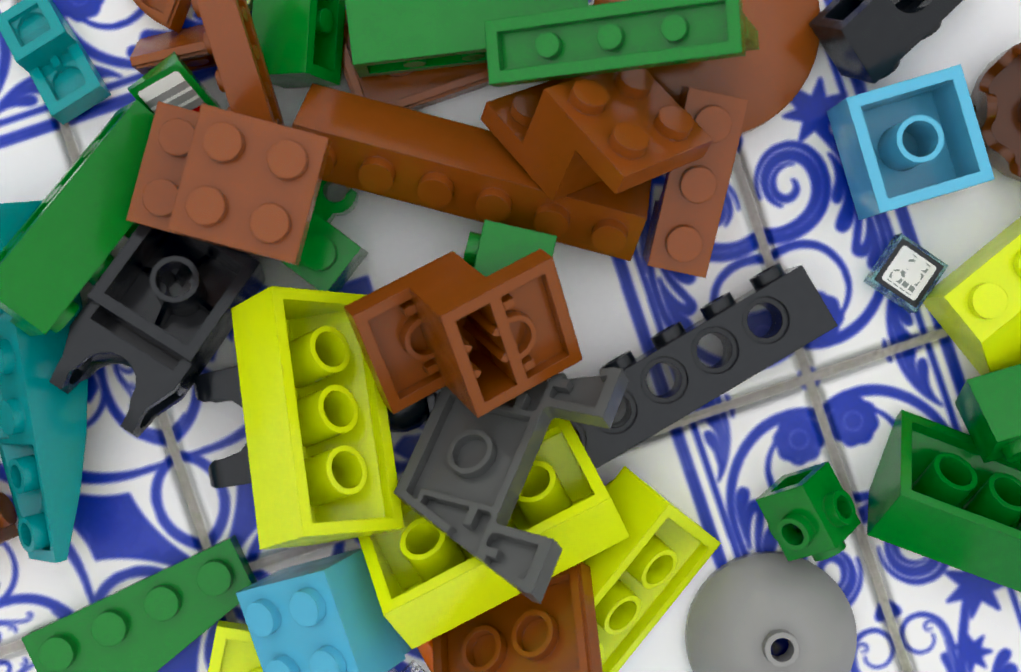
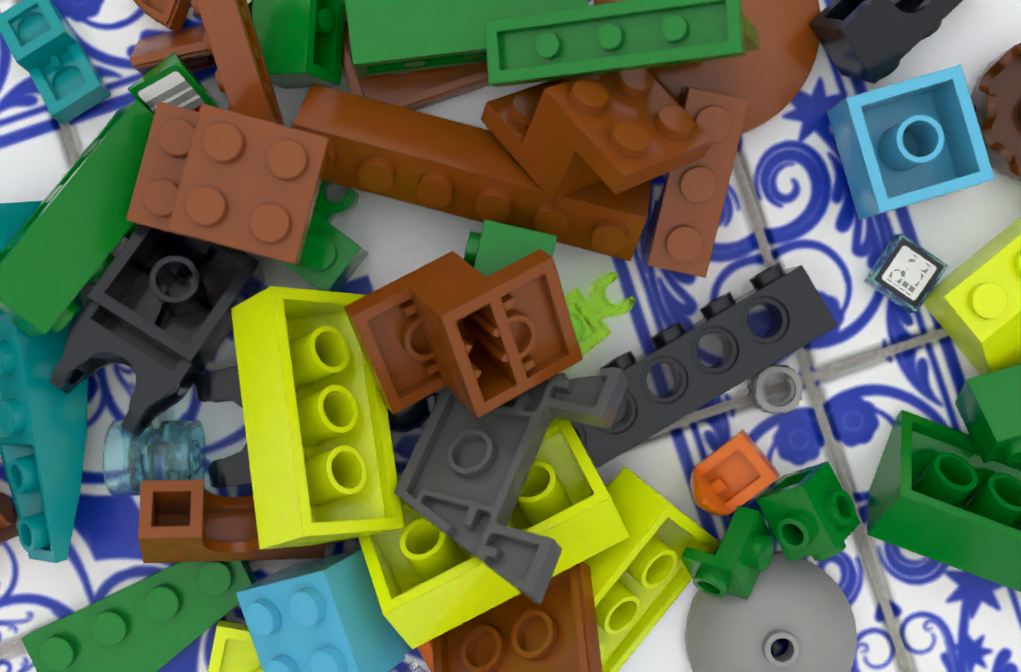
(160, 453): none -> clear light blue wheel
(192, 525): none -> dark orange arch
(589, 312): none -> clear neon green plate
(731, 476): none -> orange plate
(739, 559): none -> green bracket
(793, 388): none -> light grey axle

